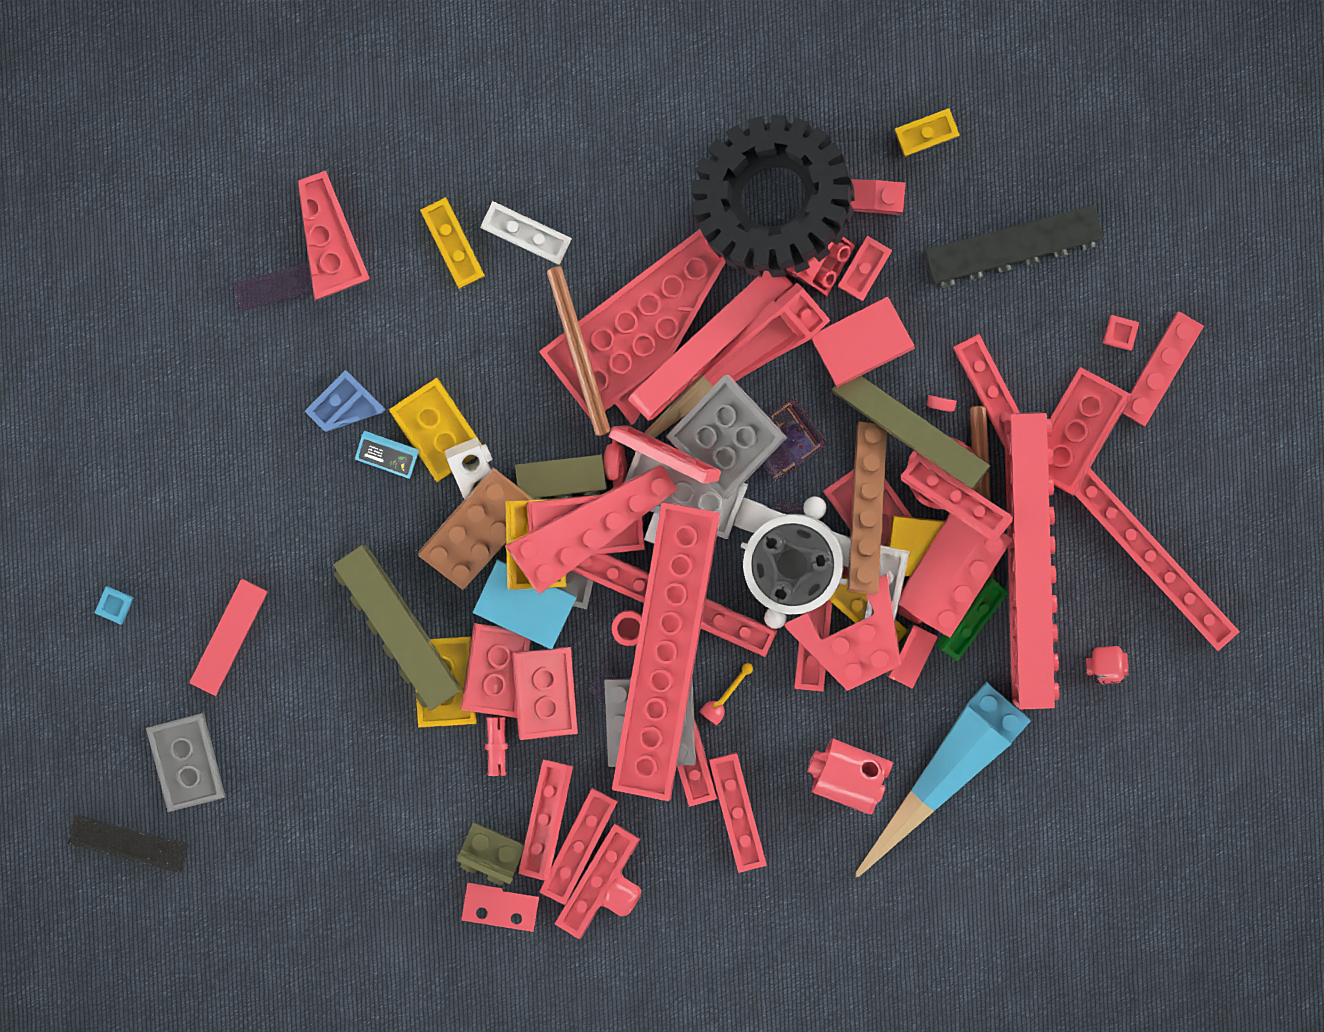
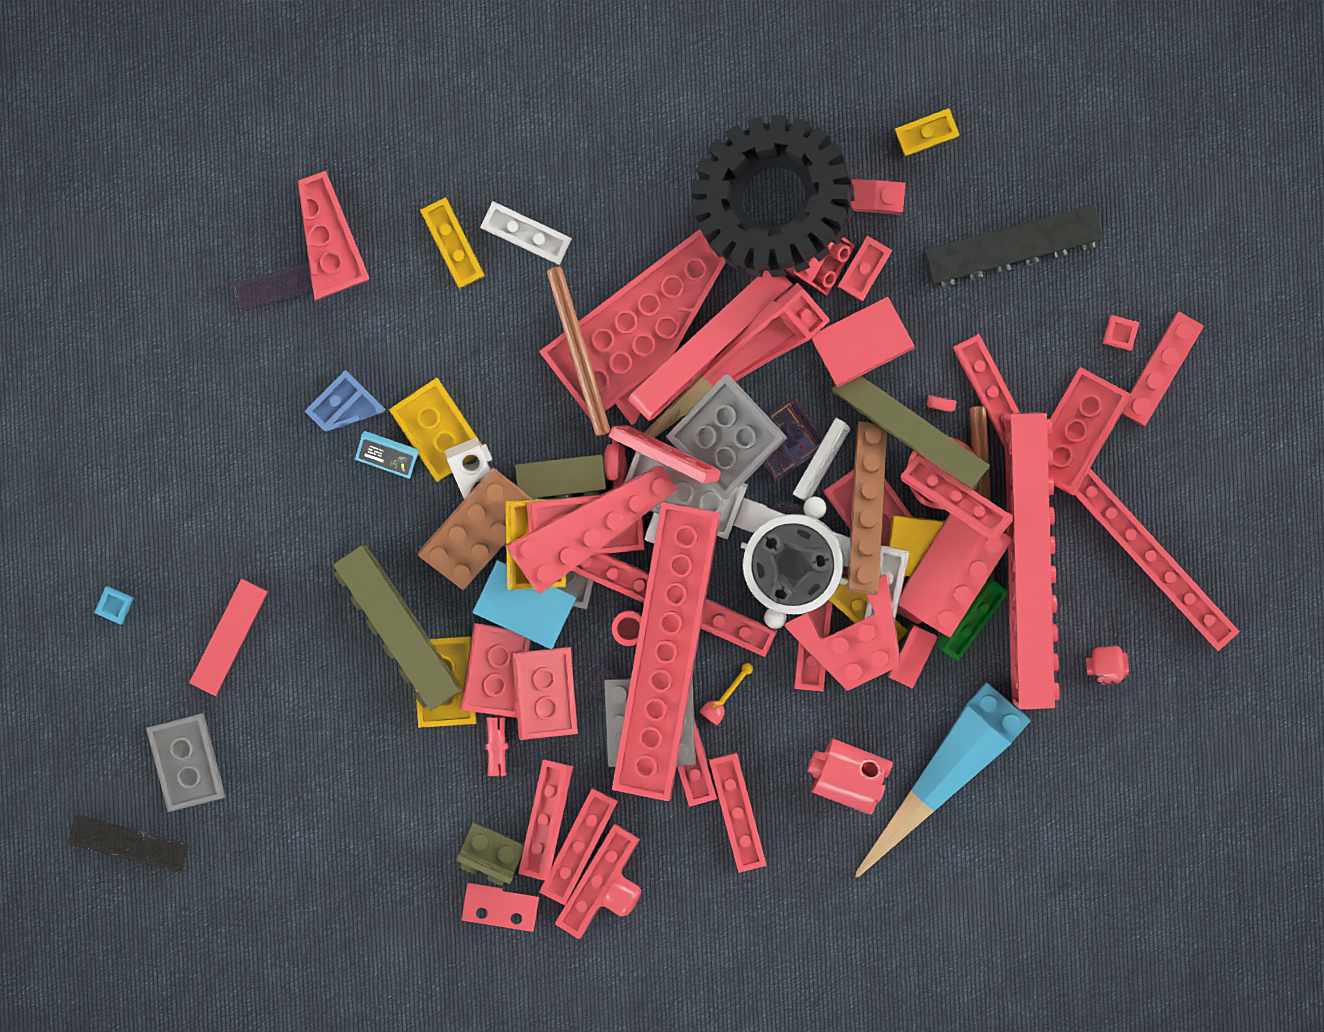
(822, 460): none -> white tile

